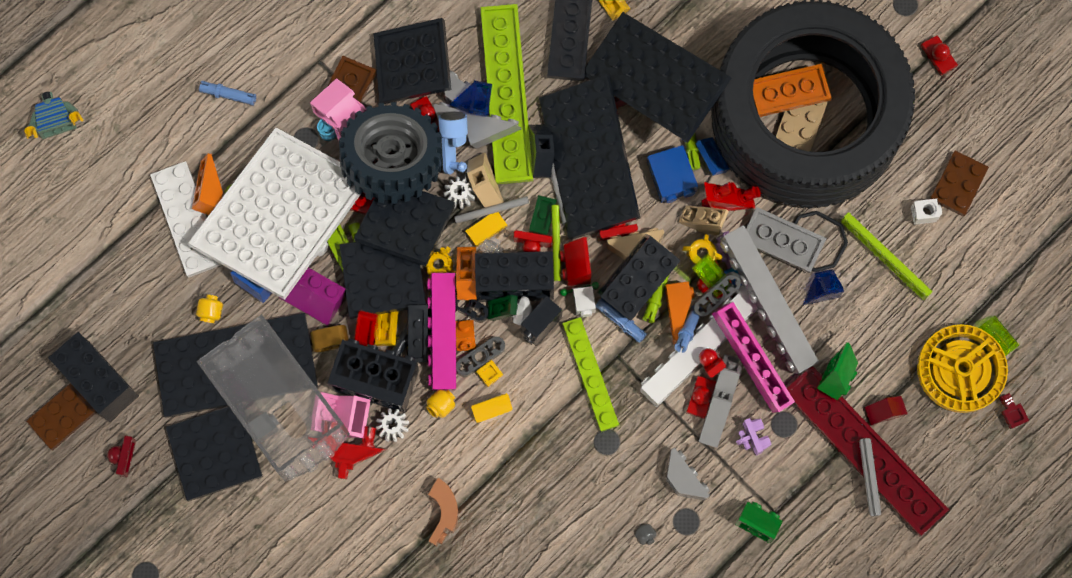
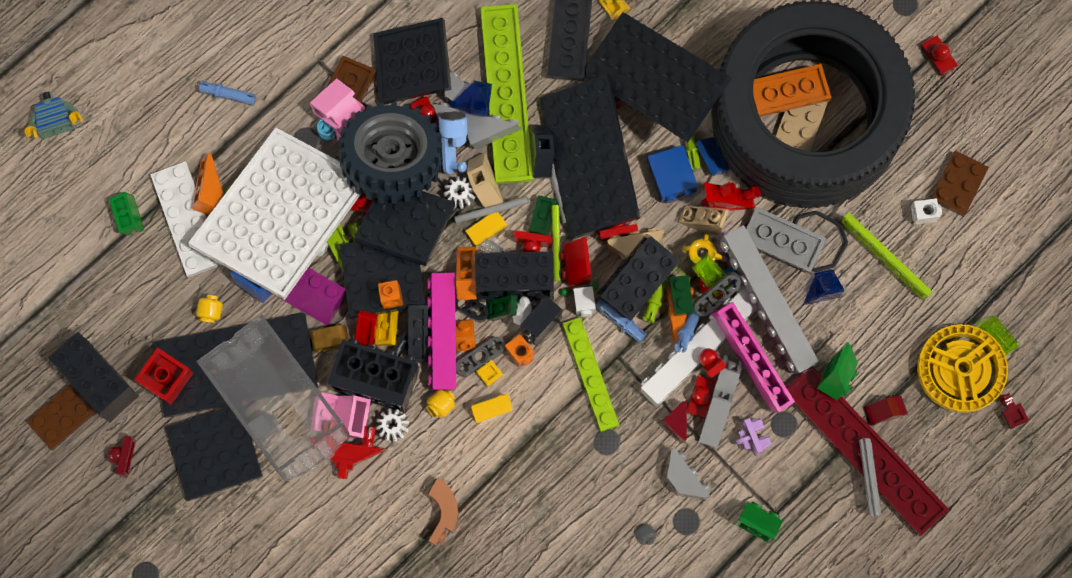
(126, 213): none -> green hinge
(164, 376): none -> red brick
(390, 294): none -> orange brick
(443, 254): yellow piece -> none
(516, 343): none -> orange brick
(677, 422): none -> dark red slope
(681, 295): none -> dark green plate

